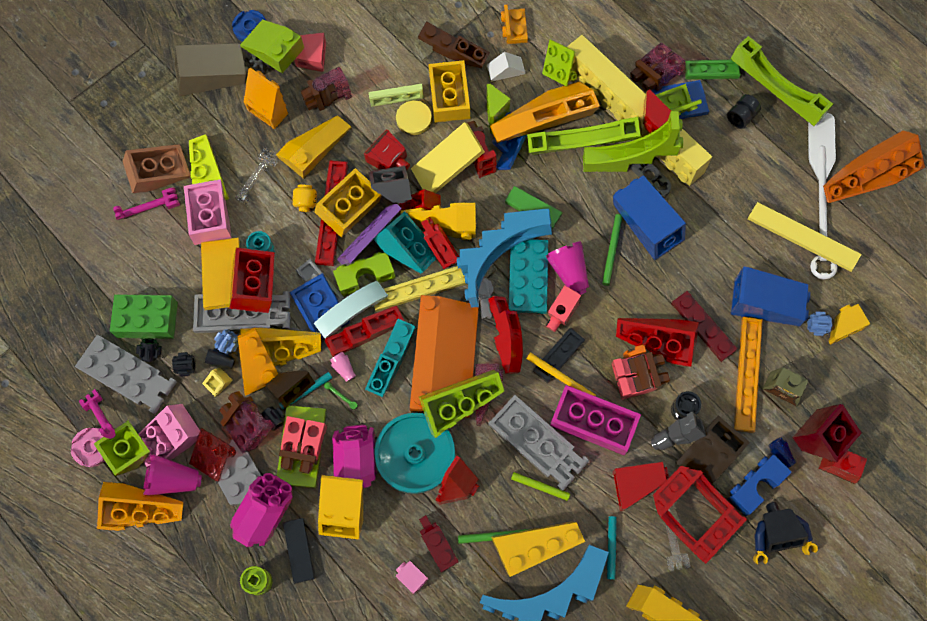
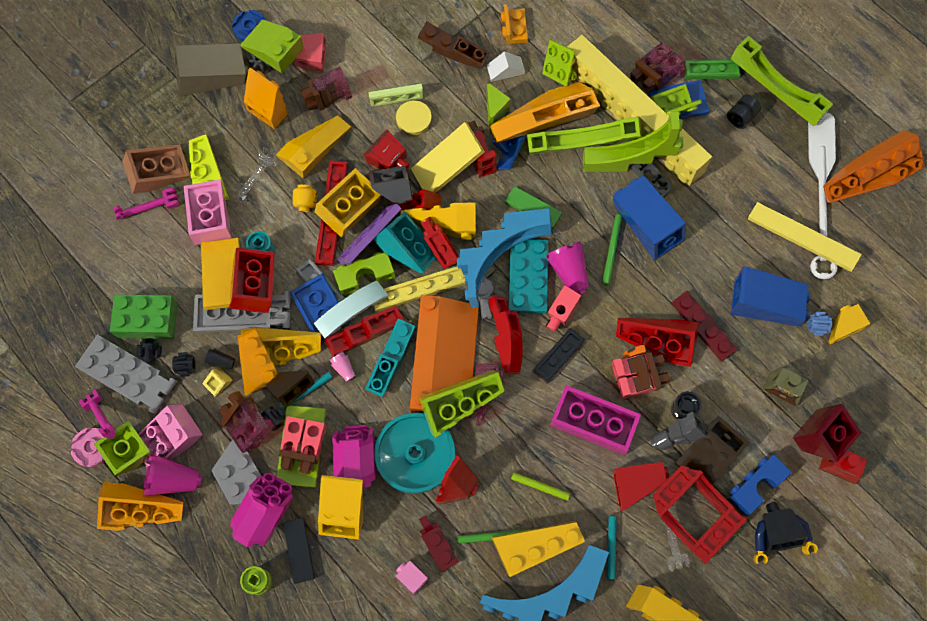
(211, 454): clear red hinge -> none
(226, 341): medium blue gear -> none
(353, 405): bright green hinge -> none
(449, 91): yellow brick -> none
(538, 441): light grey hinge -> none
(557, 374): yellow bar -> none
(654, 113): red slope -> none
(748, 375): light orange tile -> none
(782, 451): clear blue cone -> none

